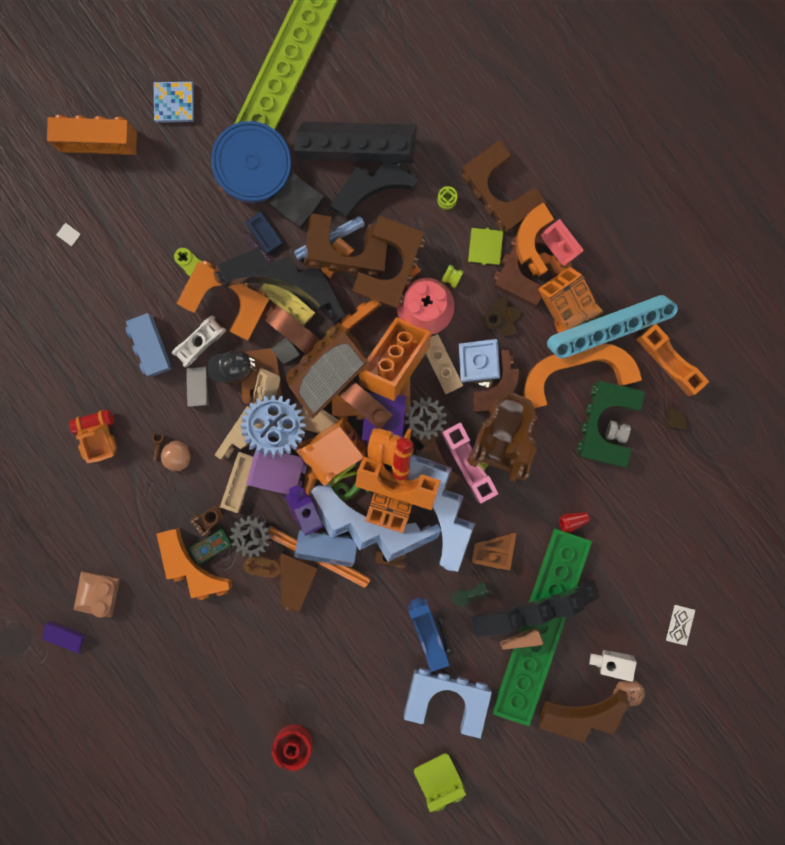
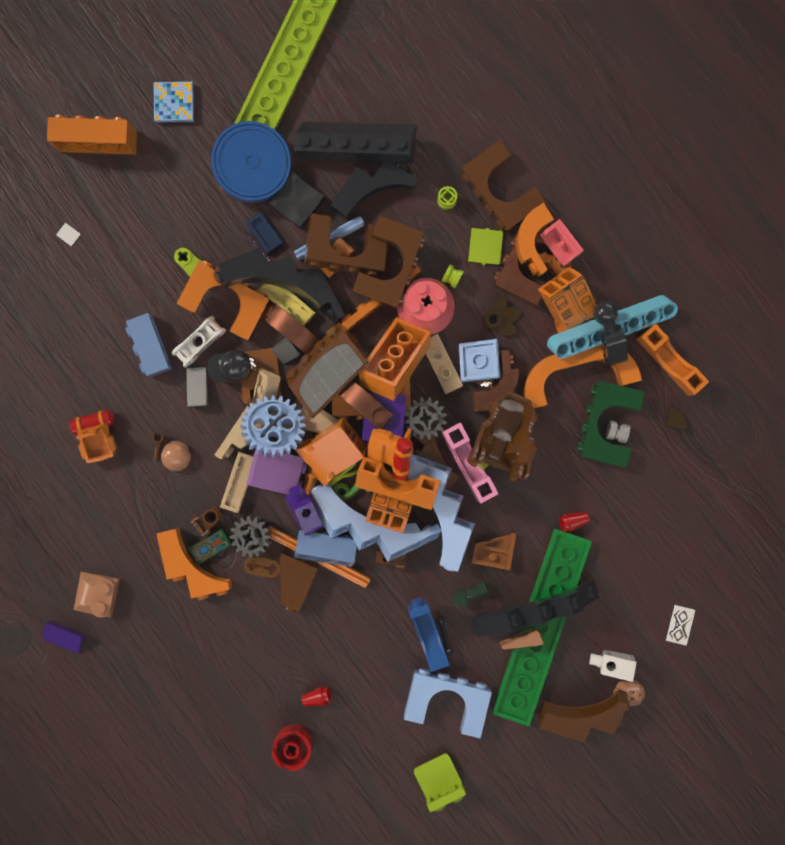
(317, 697): none -> red cone
(613, 340): none -> black beam

